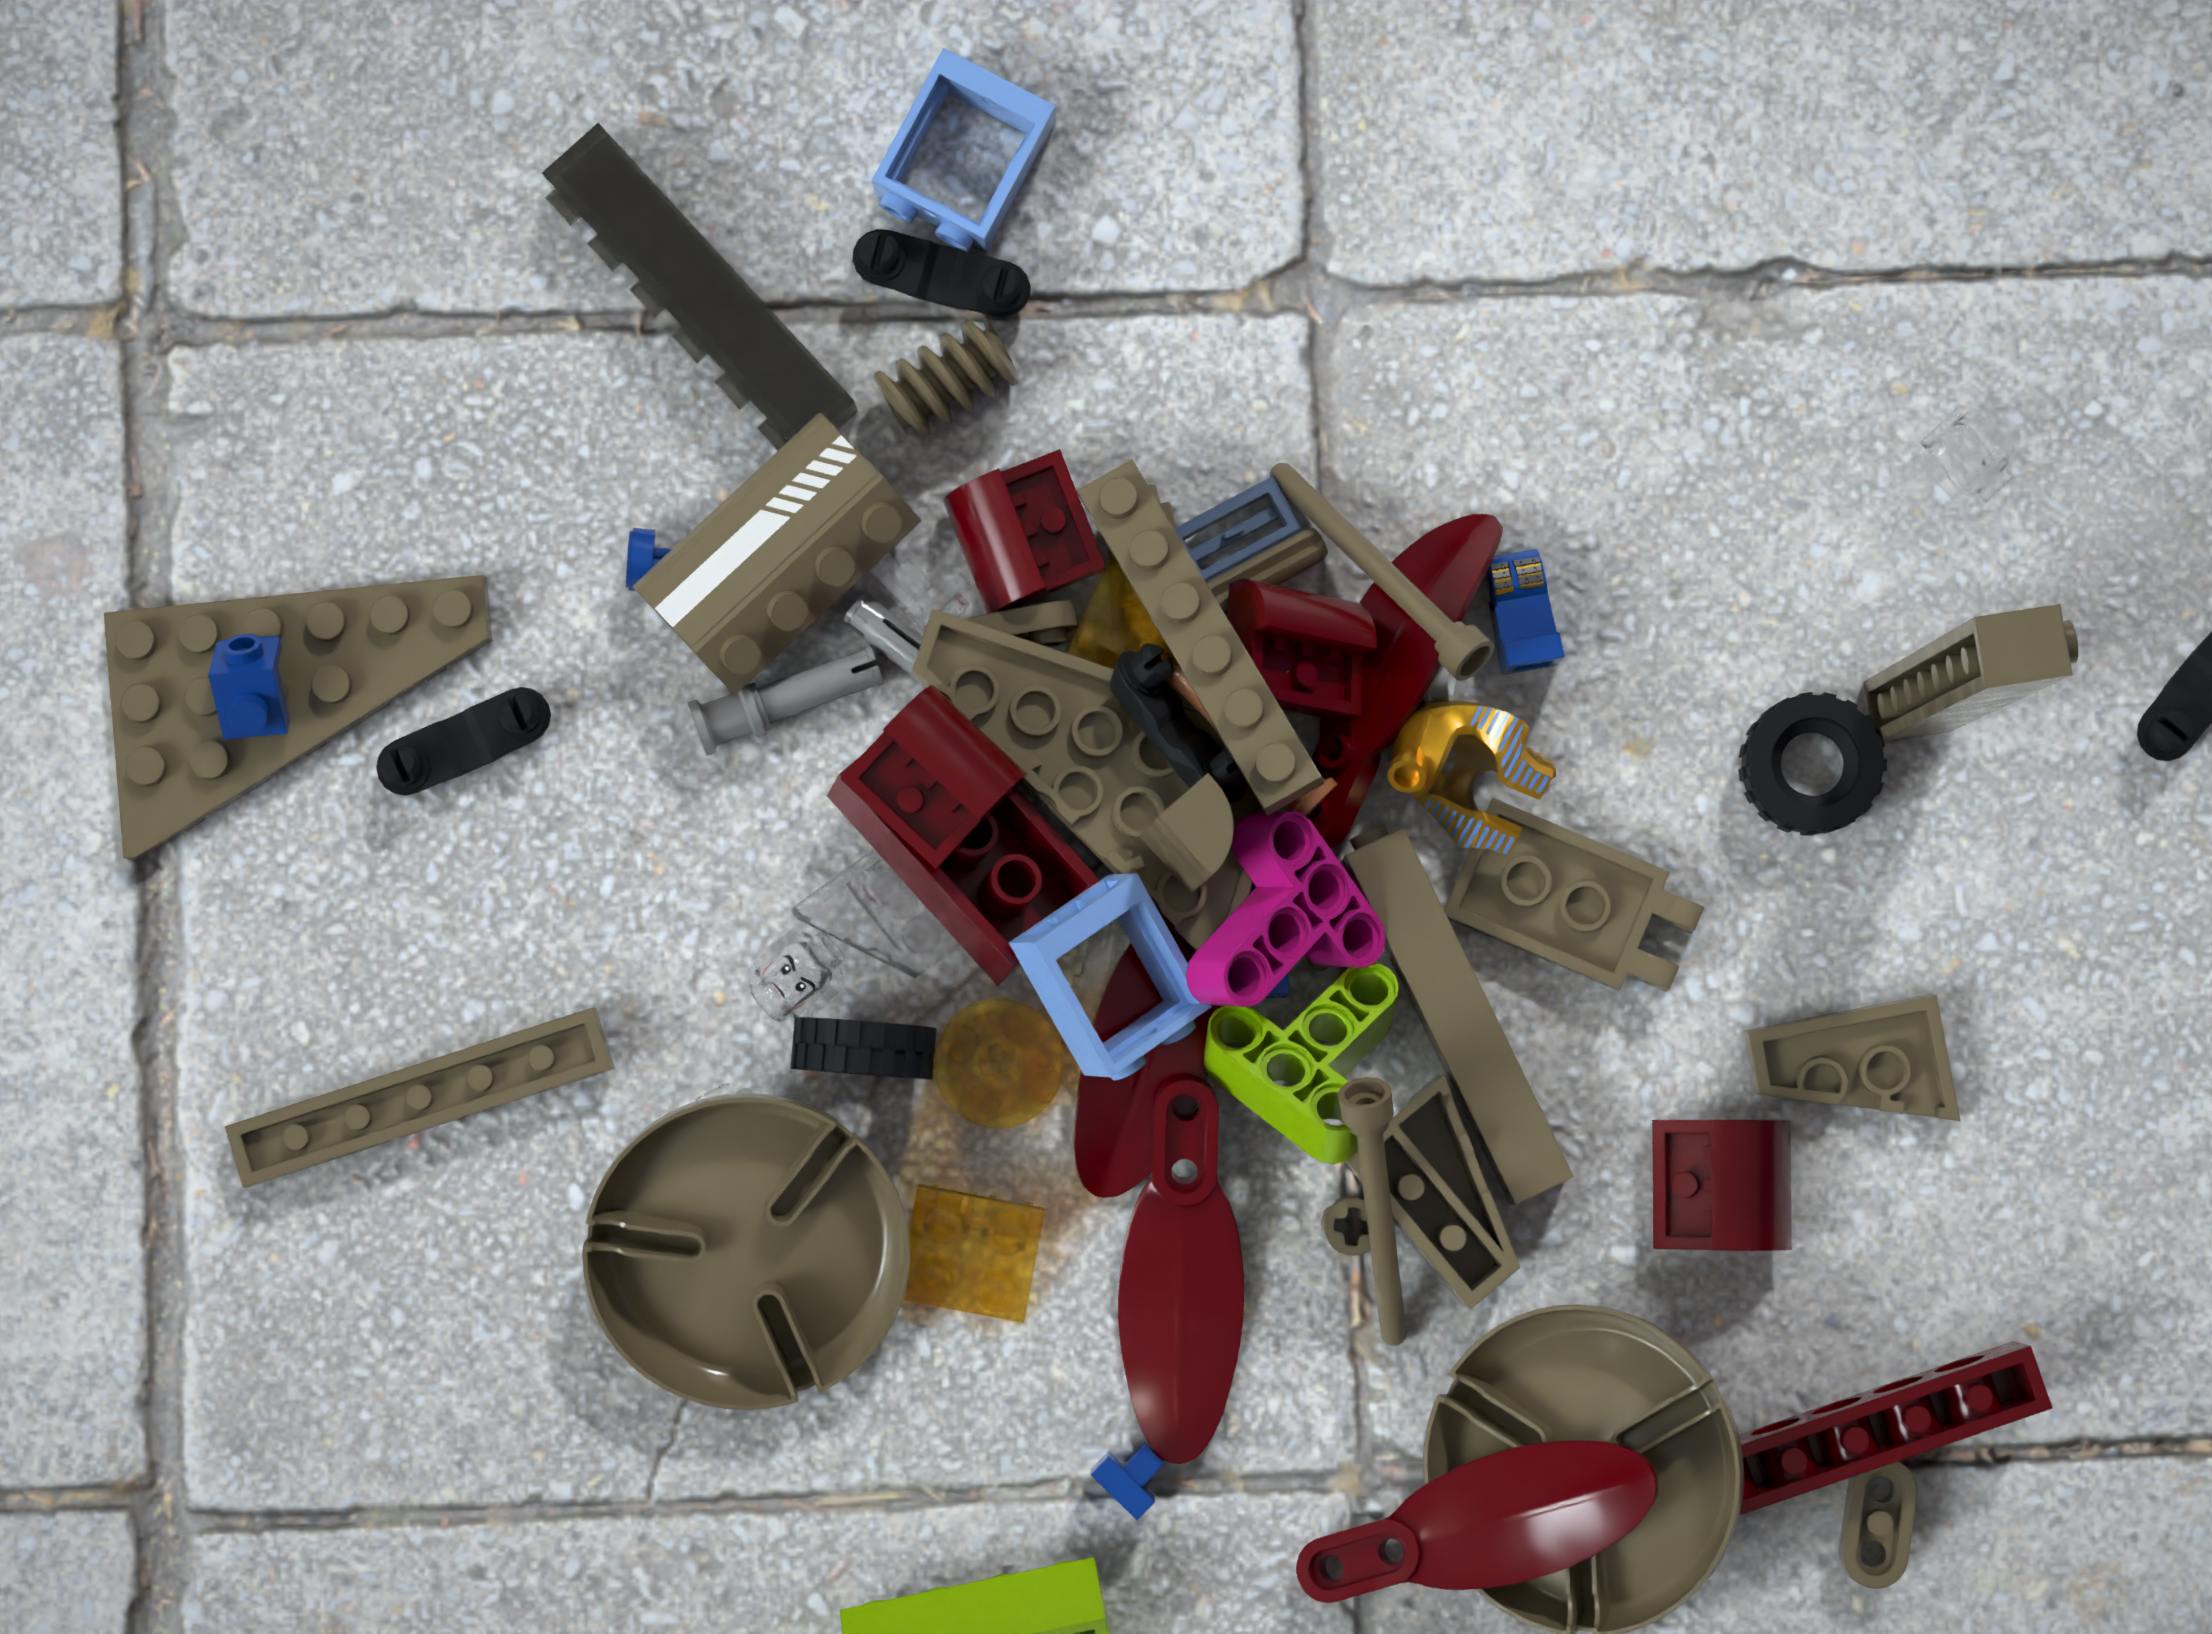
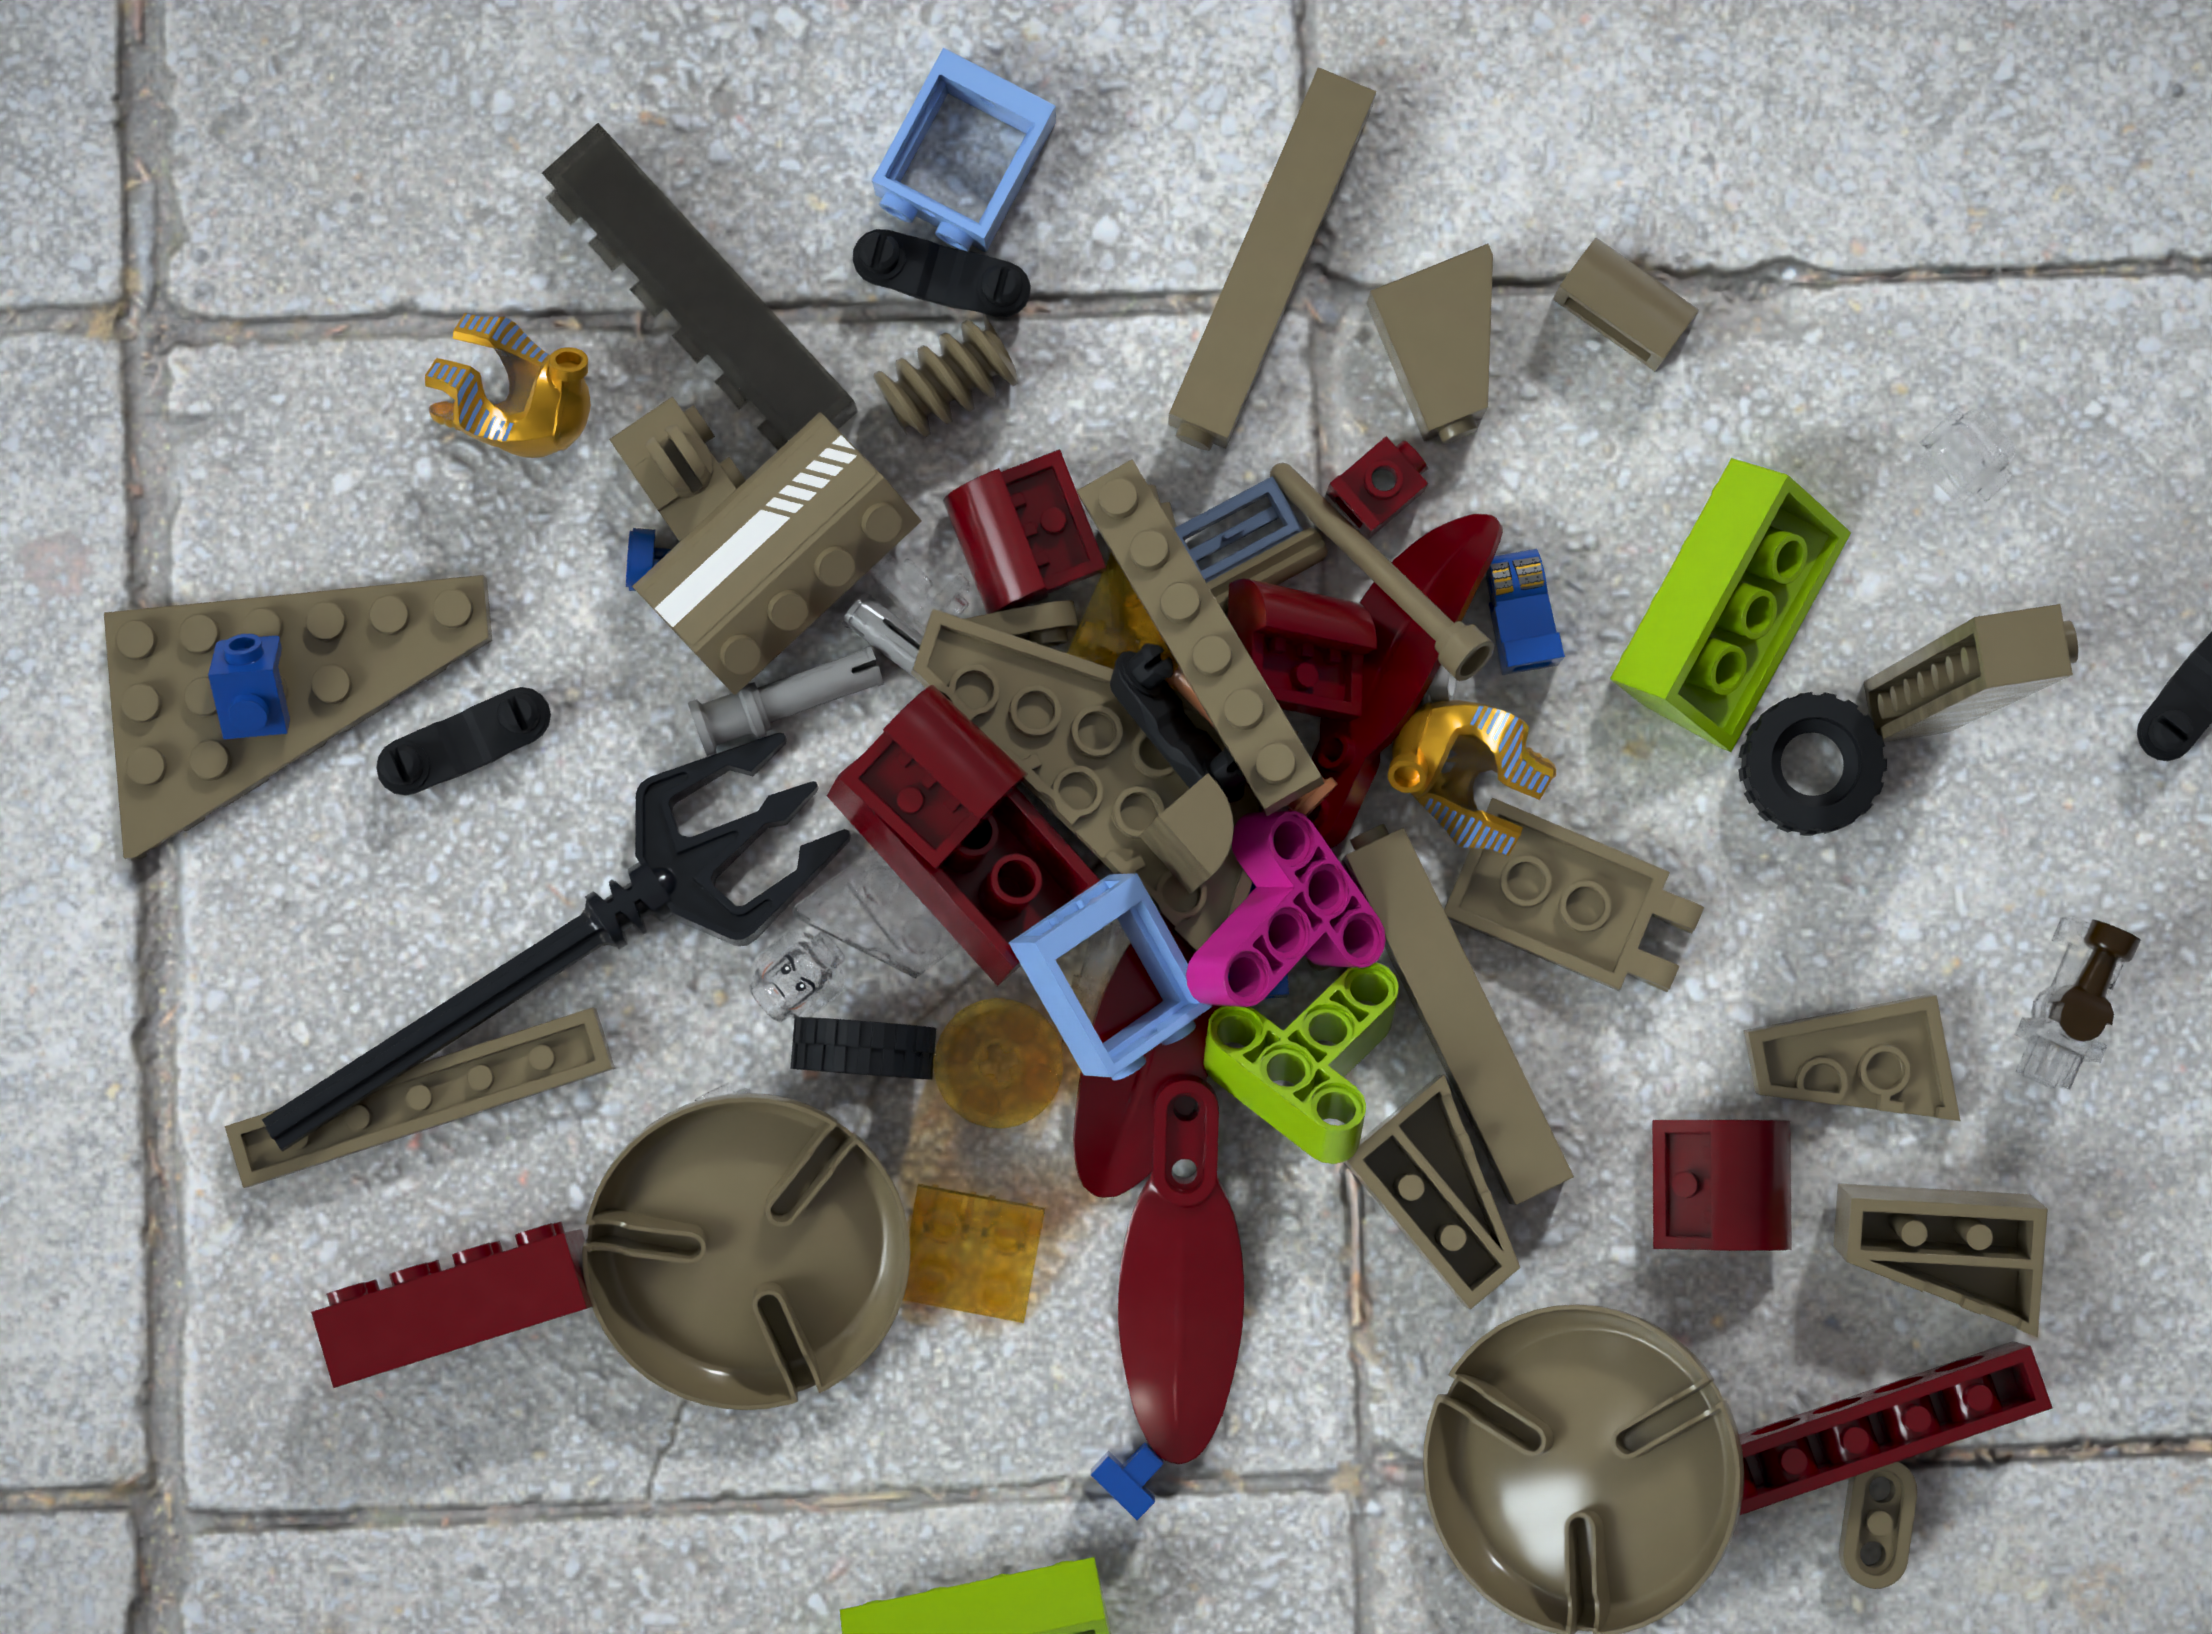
(452, 1308): none -> dark red brick
(545, 398): none -> pearl gold piece
(671, 878): none -> black piece
(676, 466): none -> dark tan brick
(1270, 260): none -> dark tan brick
(1337, 1239): dark tan bush -> none
(1363, 502): none -> dark red brick
(1366, 1110): dark tan piece -> none
(1440, 341): none -> dark tan slope
(1493, 1522): dark red plant -> none
(1625, 304): none -> dark tan brick
(1731, 603): none -> lime slope
(1950, 1243): none -> dark tan wedge
(2076, 1003): none -> hips

